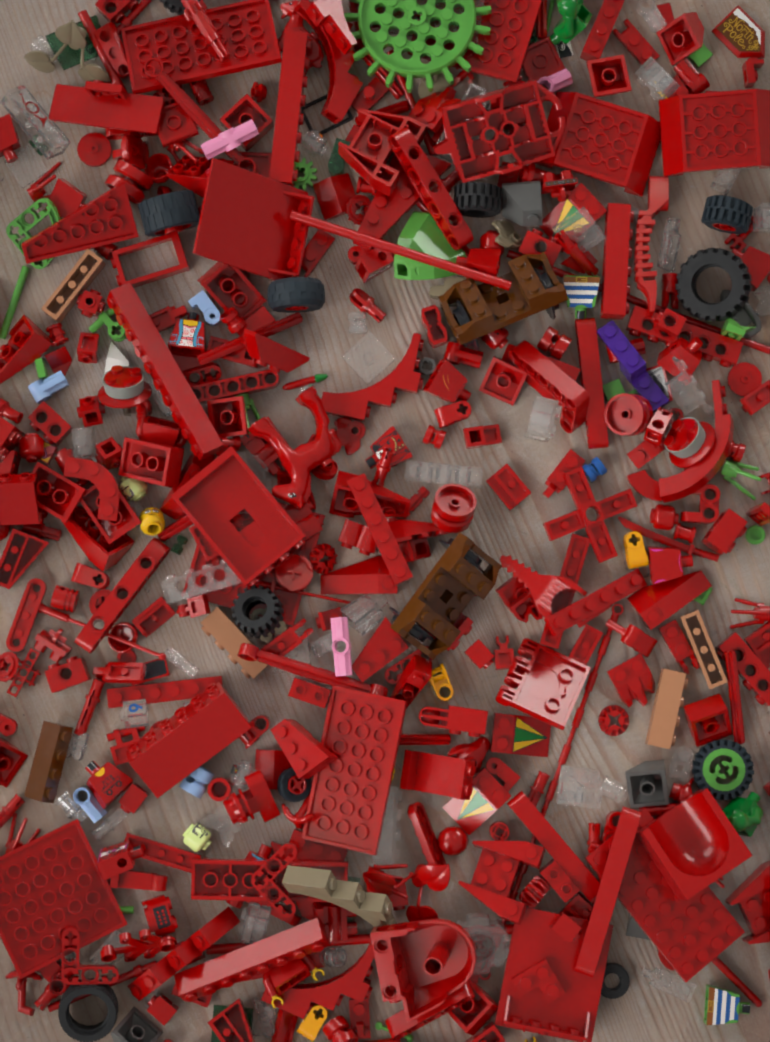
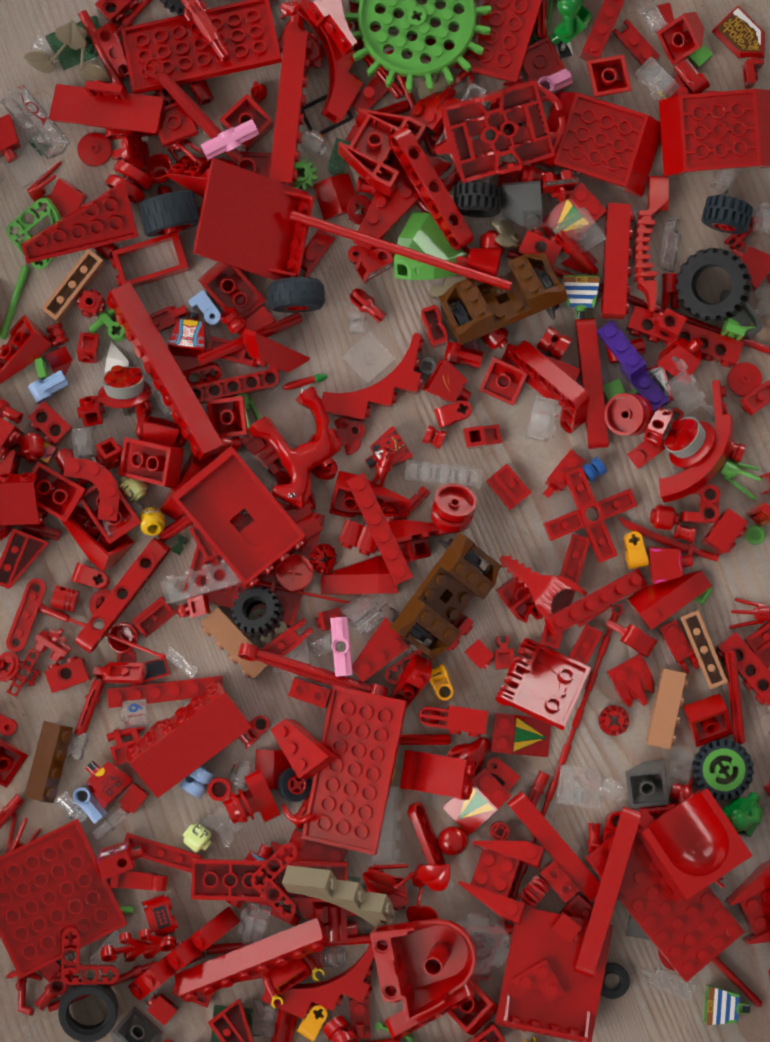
(645, 485): red tile -> none

